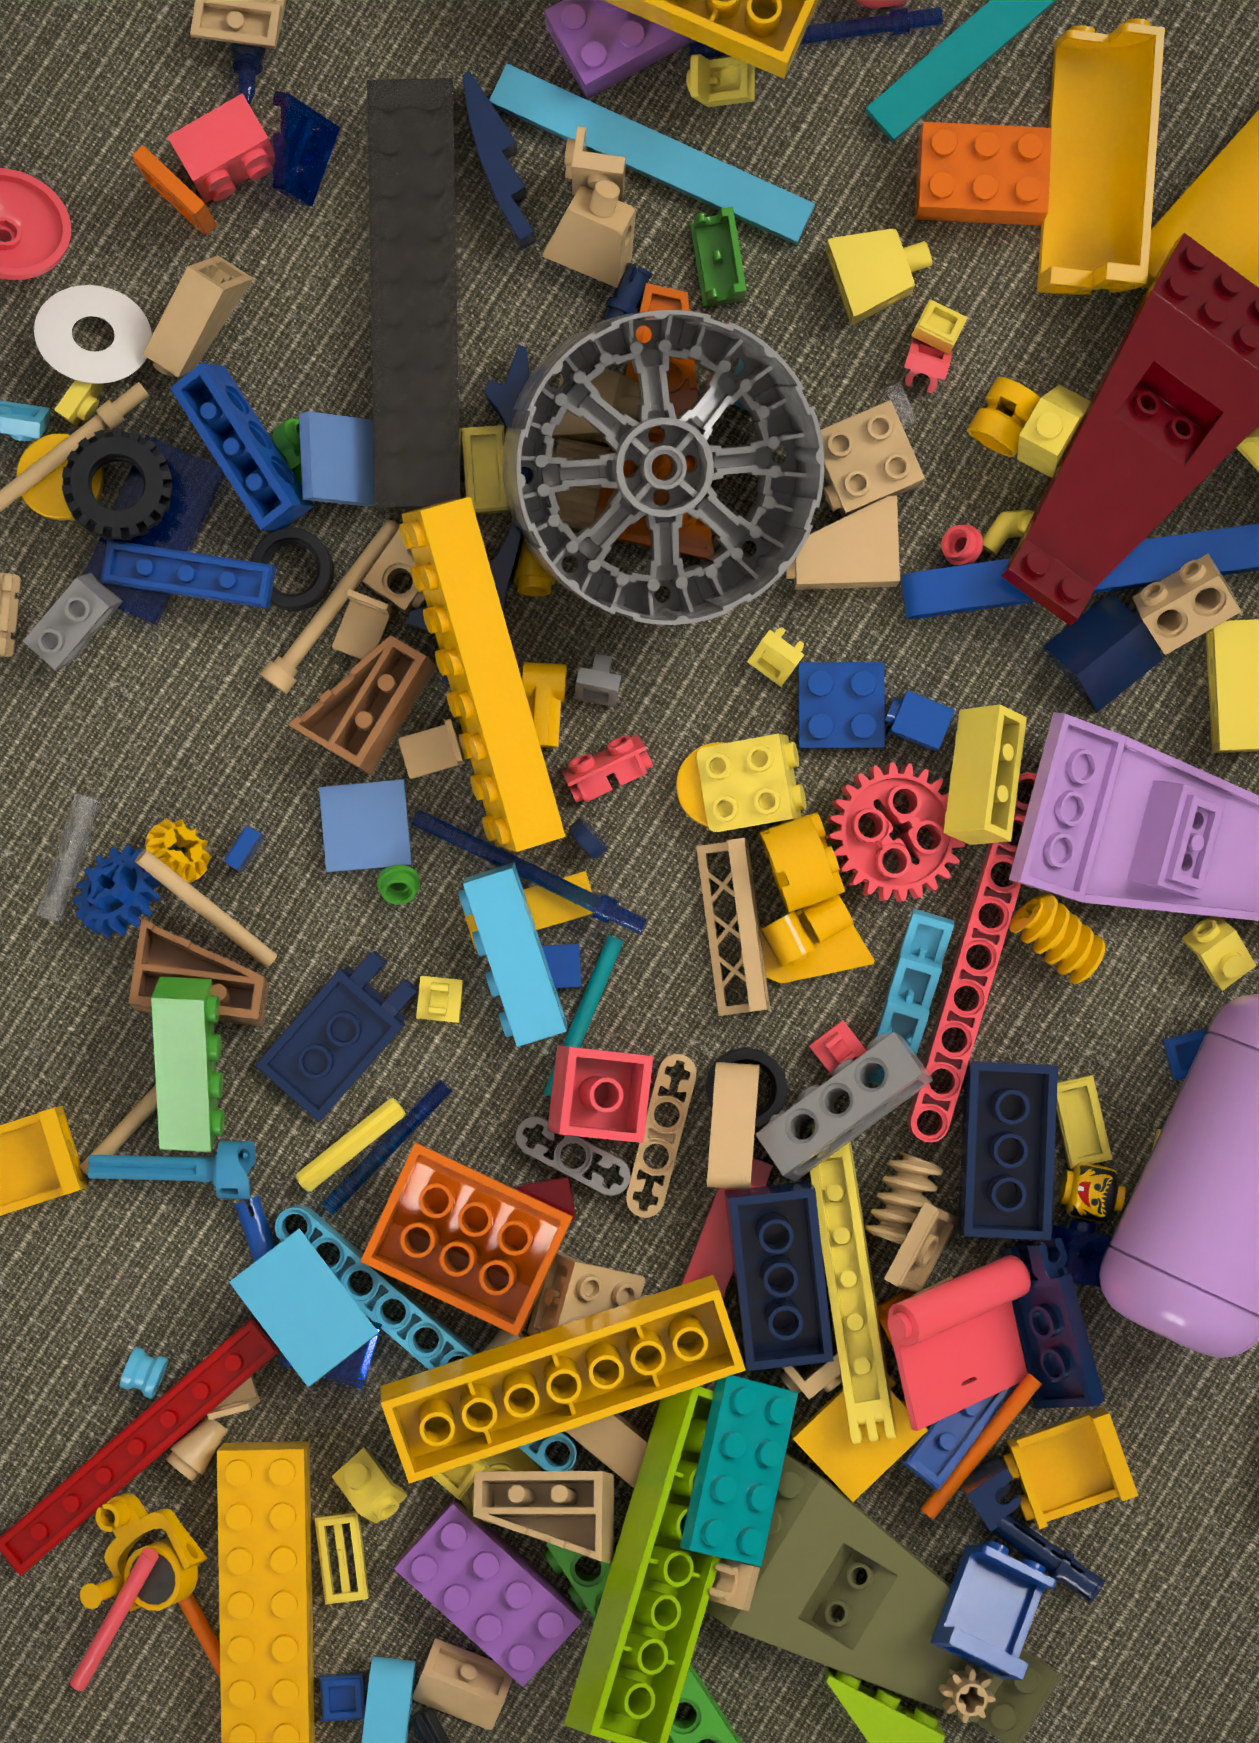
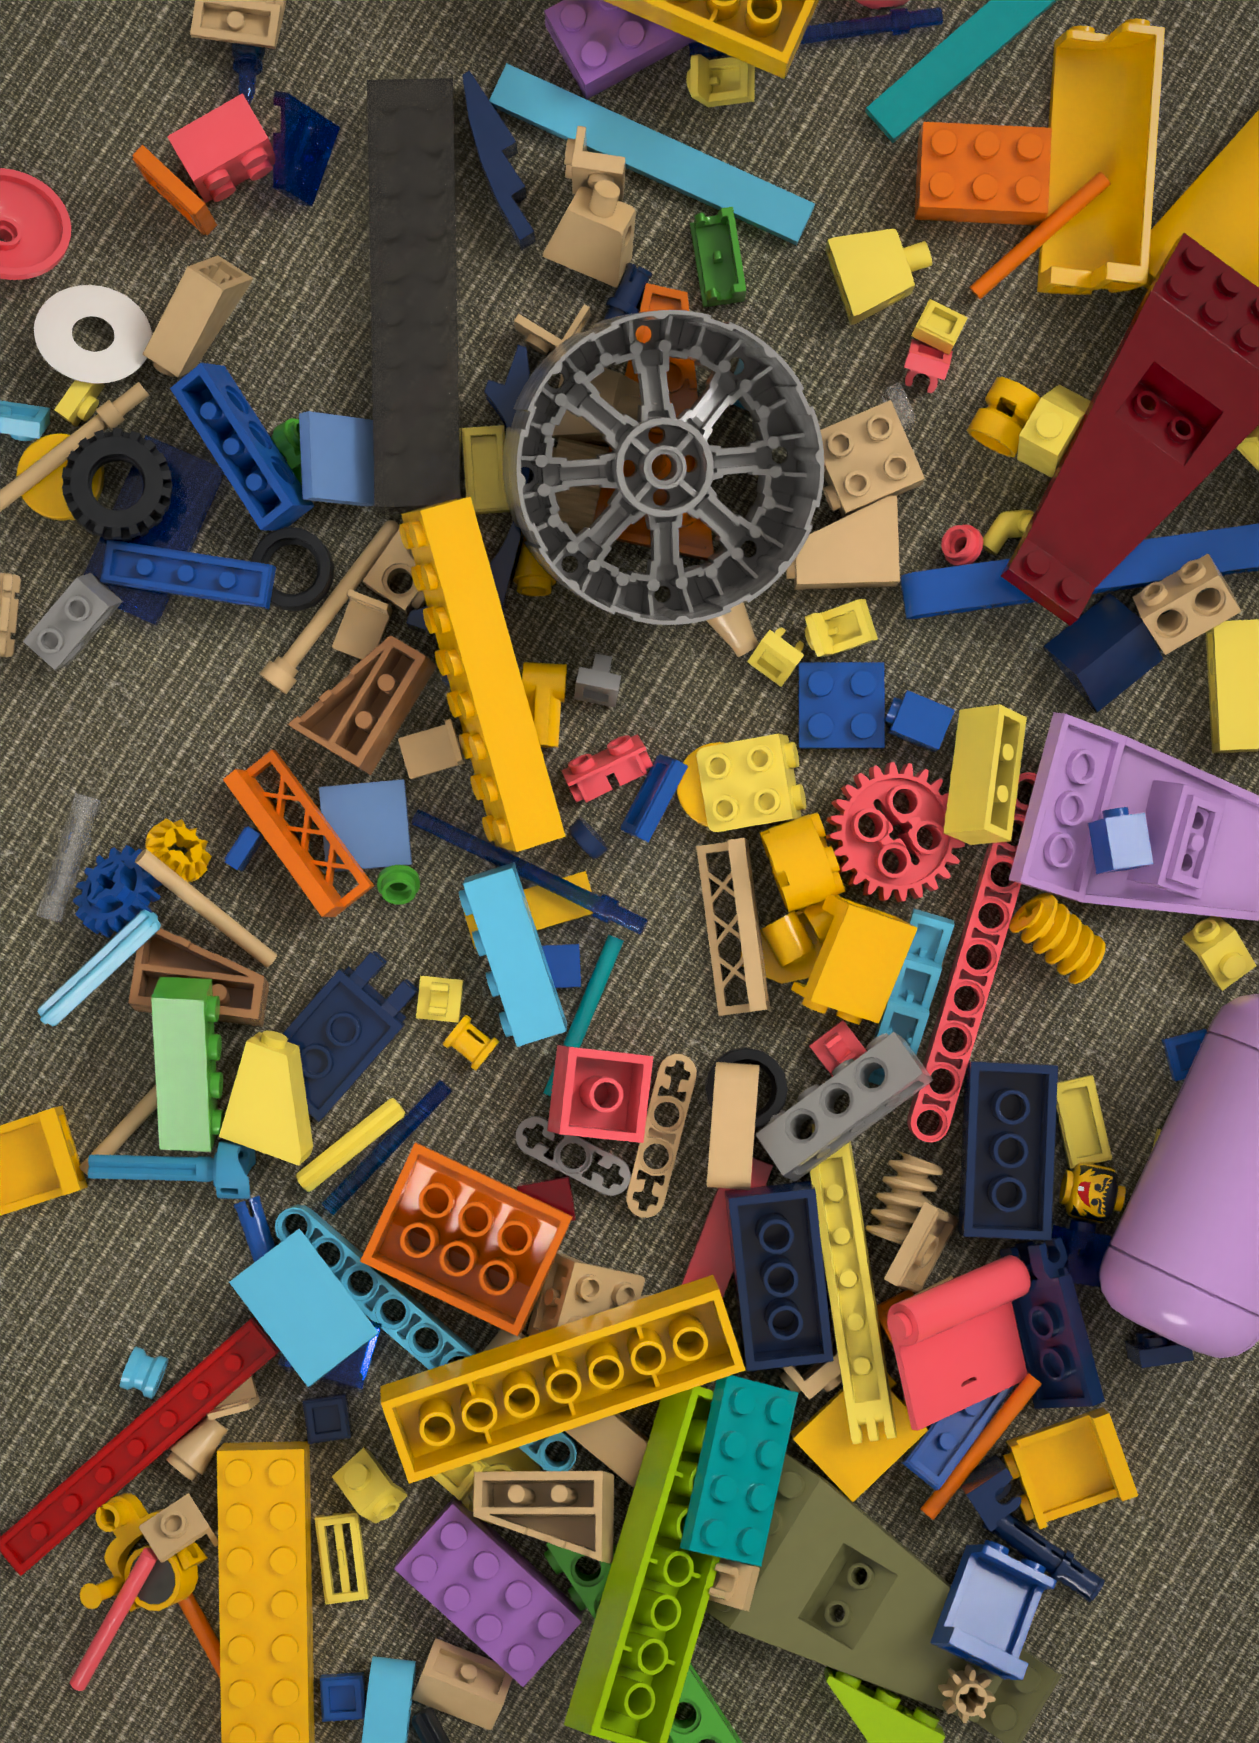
(99, 967): none -> medium azure axle
(176, 1528): none -> tan bracket
(270, 1100): none -> light yellow slope
(285, 842): none -> orange fence
(327, 1418): none -> dark blue tile
(471, 1042): none -> yellow bush
(544, 341): none -> tan bracket
(653, 797): none -> blue tile
(736, 630): none -> tan cone
(840, 628): none -> light yellow bracket
(857, 961): none -> yellow panel
(1040, 235): none -> orange bar
(1120, 841): none -> brick
(1155, 1350): none -> dark blue bracket

